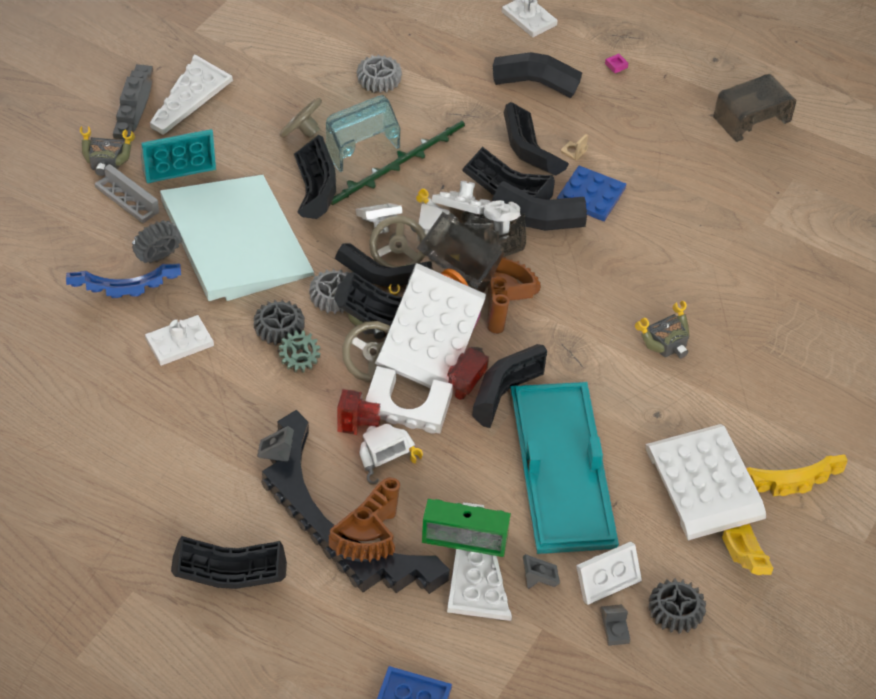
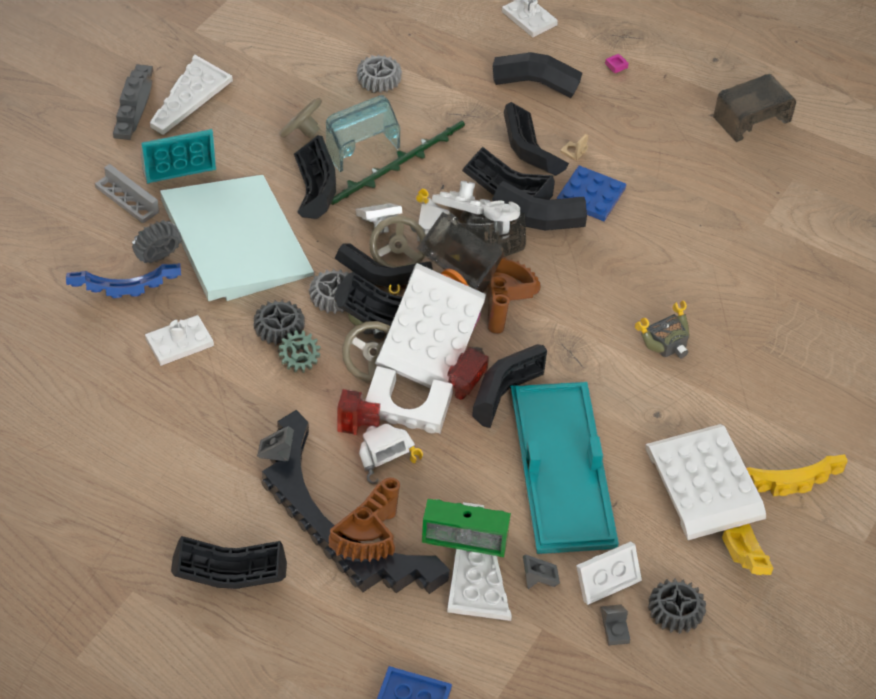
(103, 151): torso -> none

